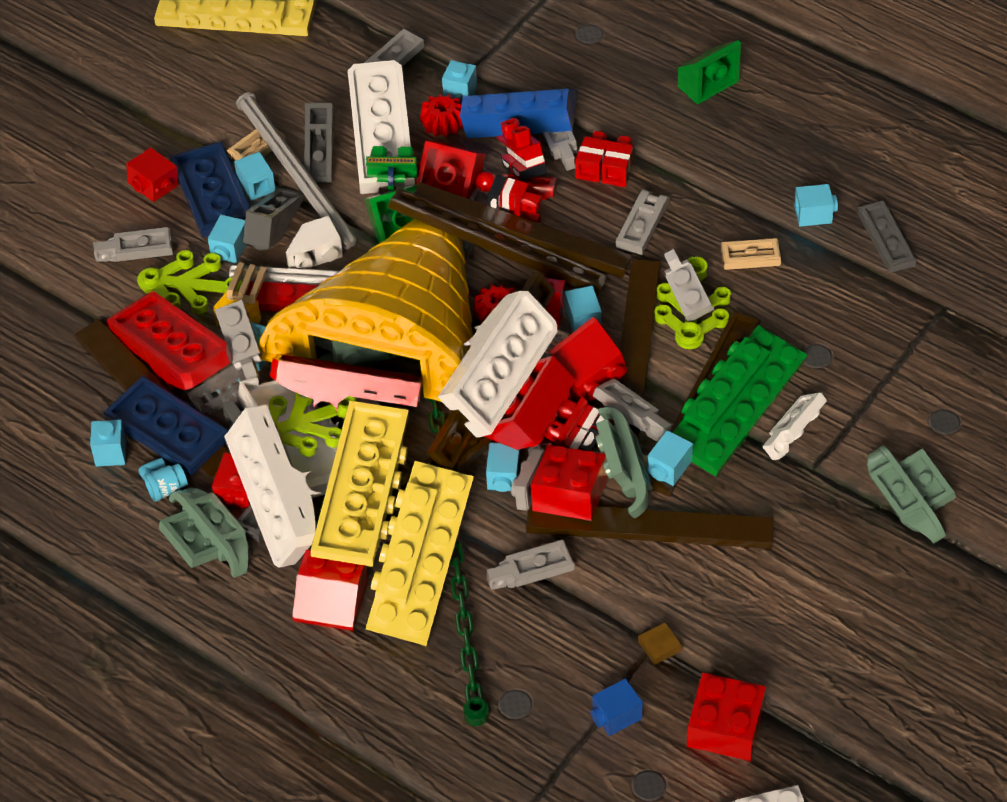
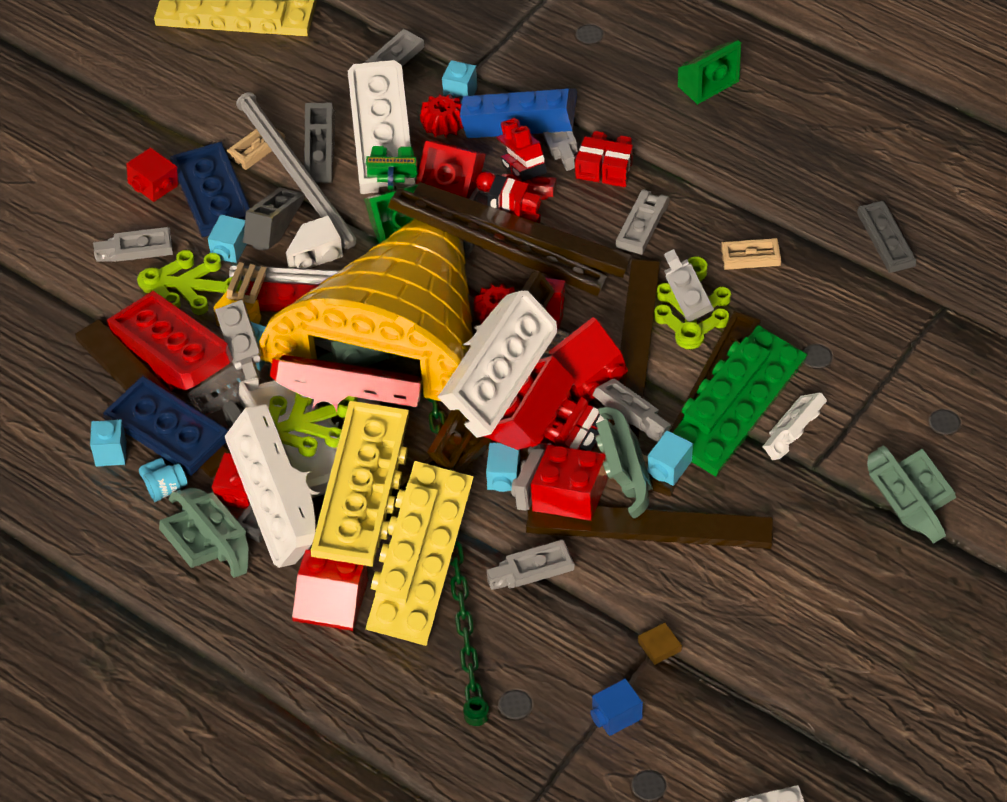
(255, 176): medium azure brick -> none
(581, 306): medium azure brick -> none
(726, 716): red brick -> none
(815, 205): medium azure brick -> none

